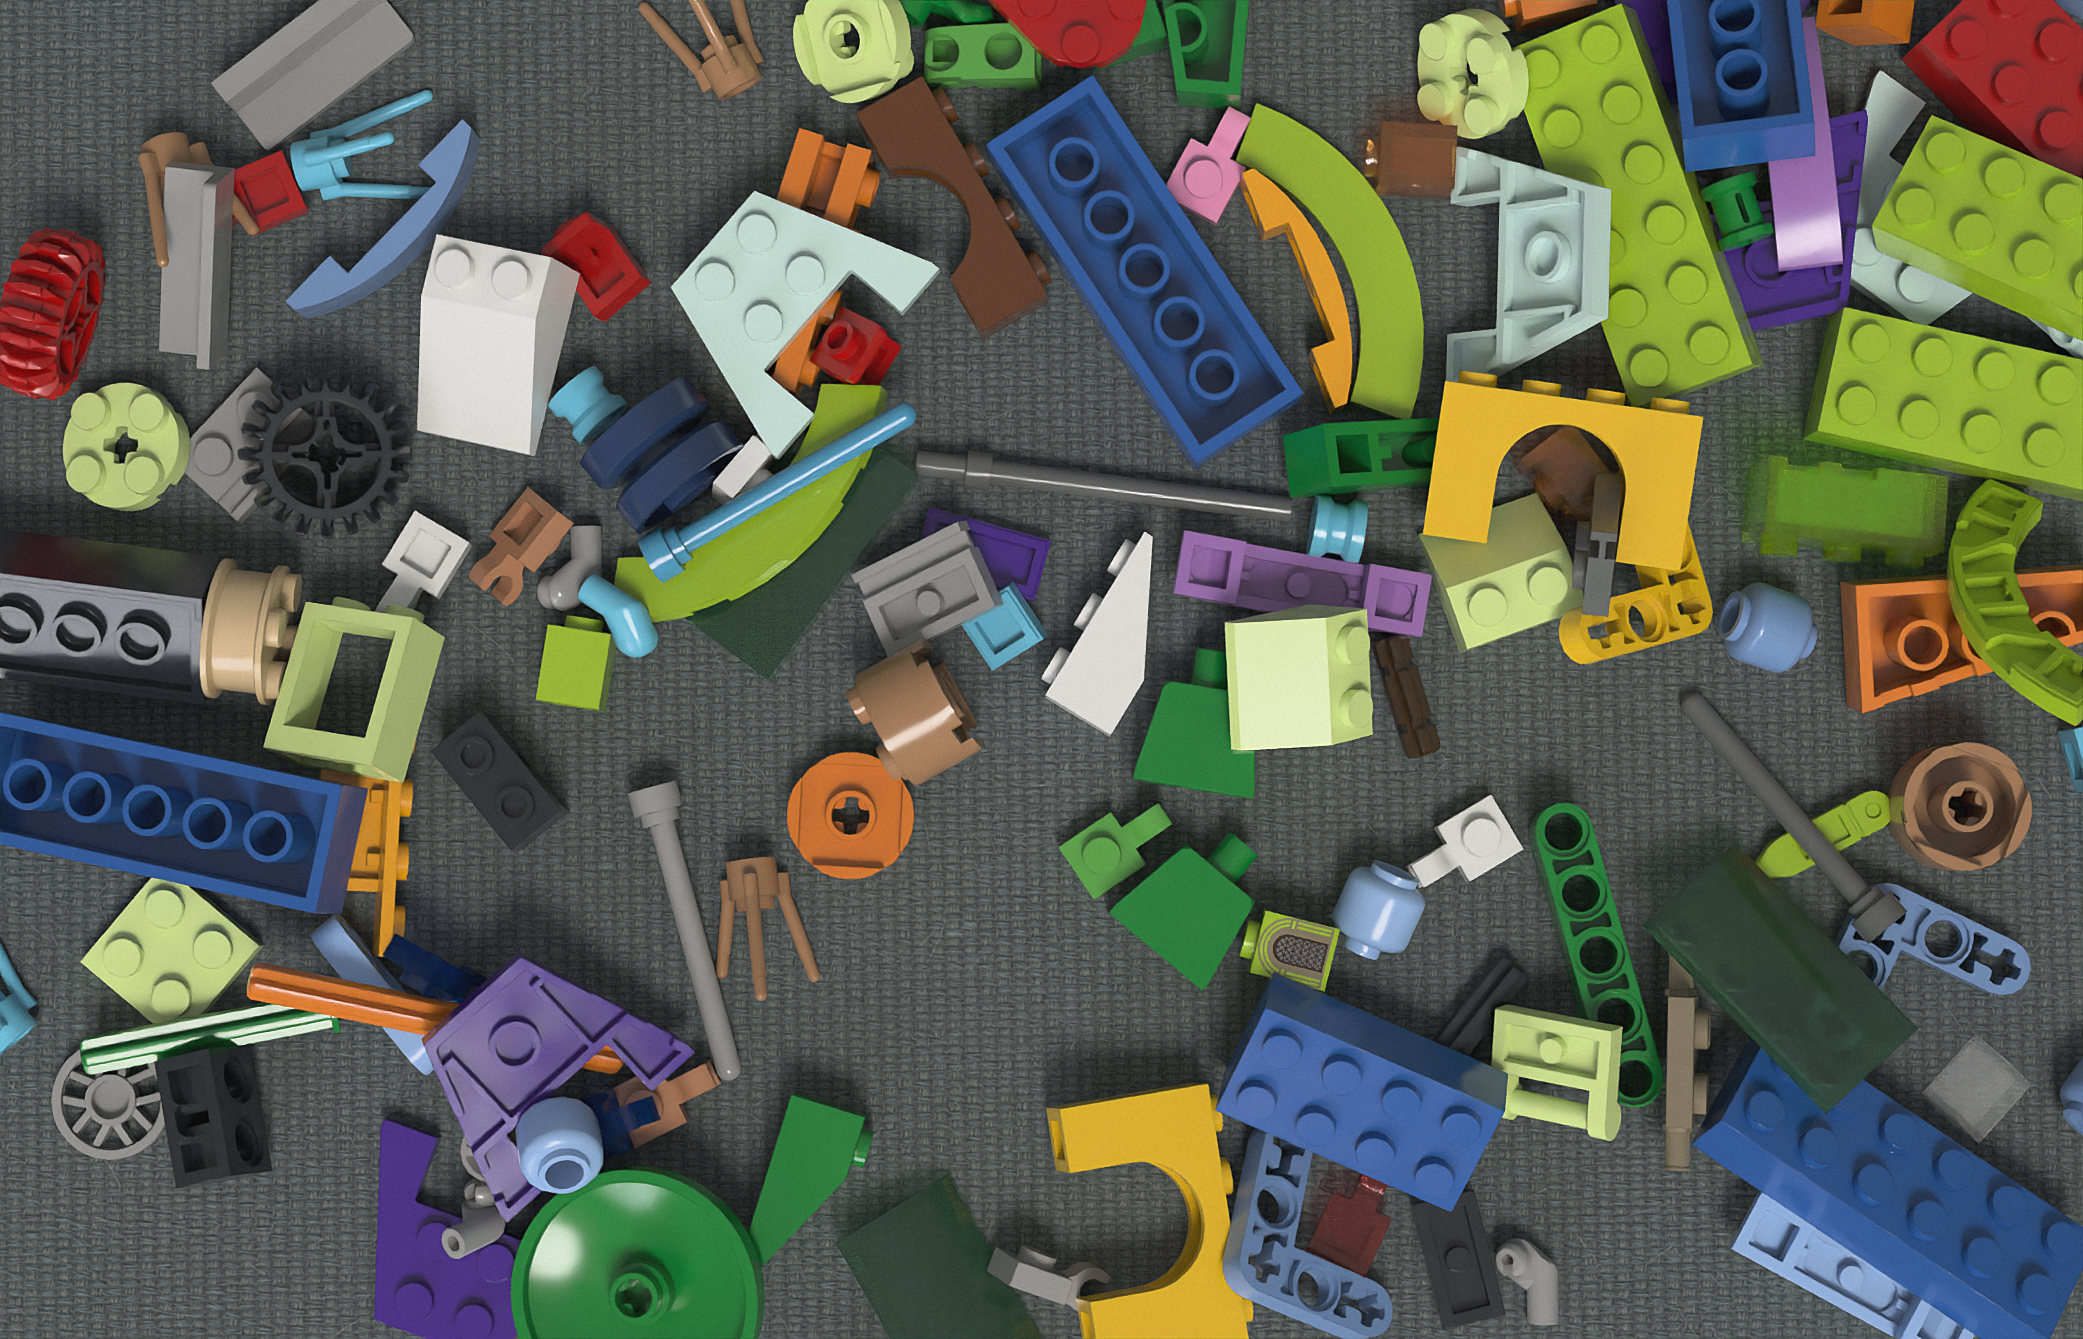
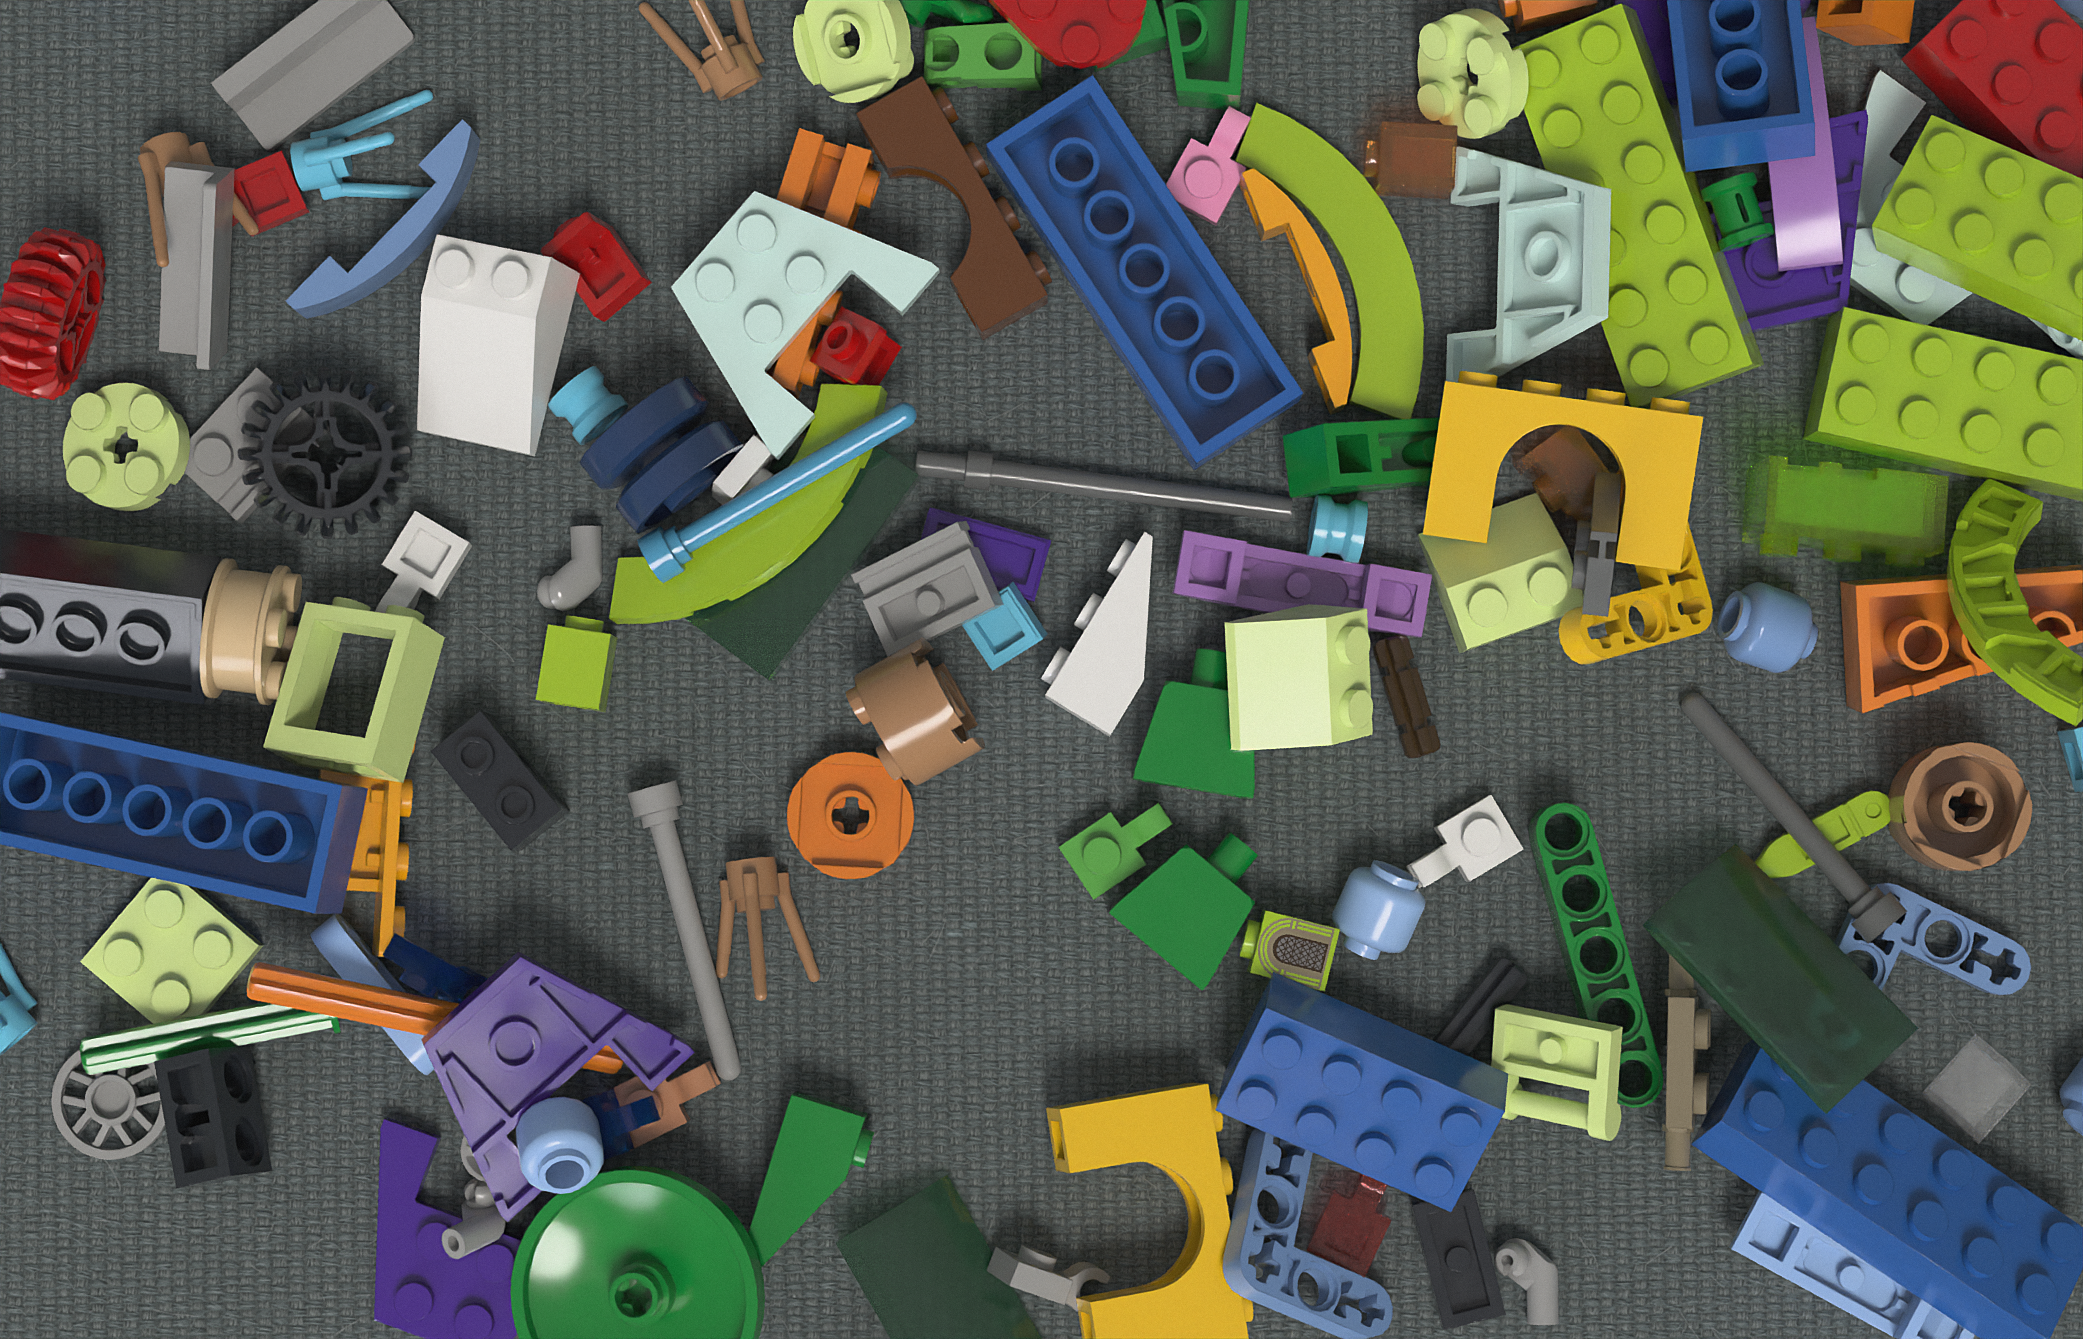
(523, 538): nougat plate -> none
(624, 615): medium azure arm -> none

